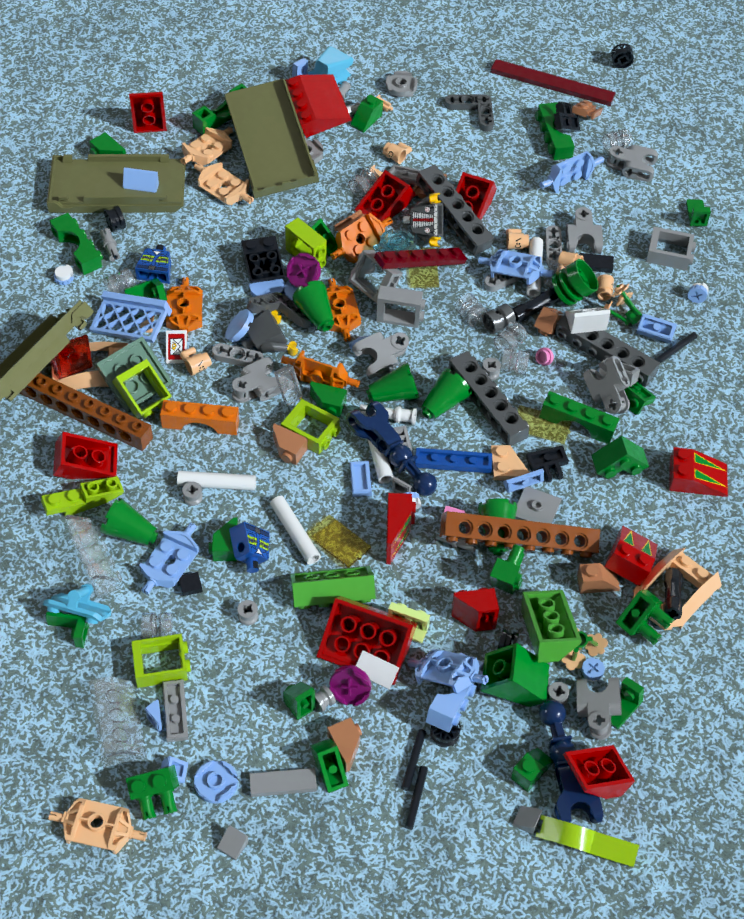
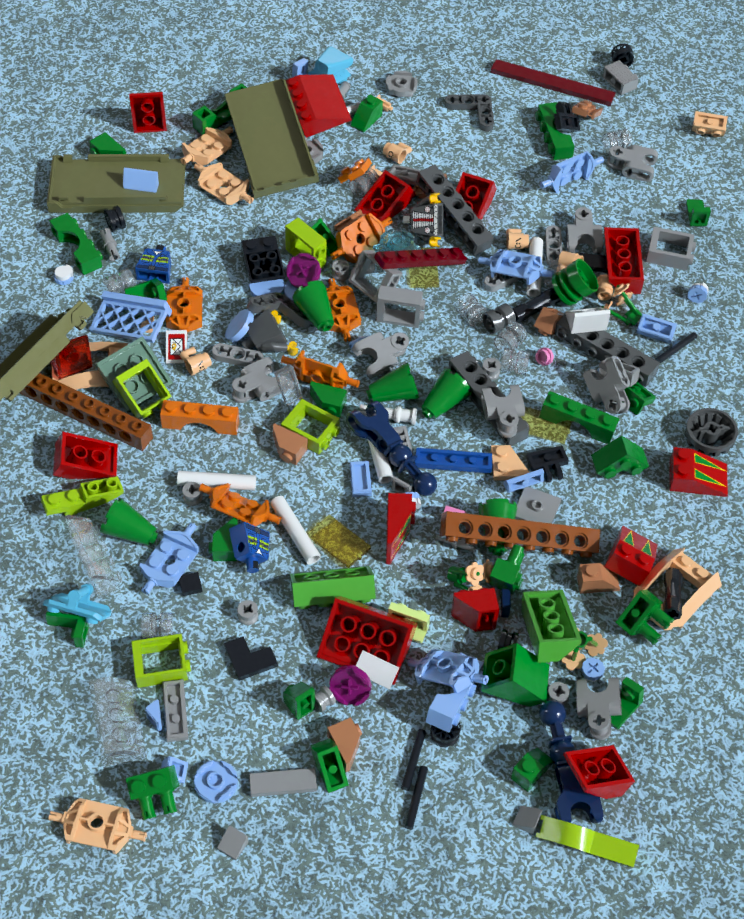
(238, 506): none -> orange plate
(247, 663): none -> black tile
(340, 270): none -> light grey wheel
(355, 171): none -> orange plate
(471, 573): none -> plant
(504, 409): none -> light grey piece
(505, 603): none -> dark blue tile
(620, 77): none -> light grey brick
(624, 258): none -> red slope
(708, 427): none -> dark grey gear
(709, 124): none -> light nougat bracket

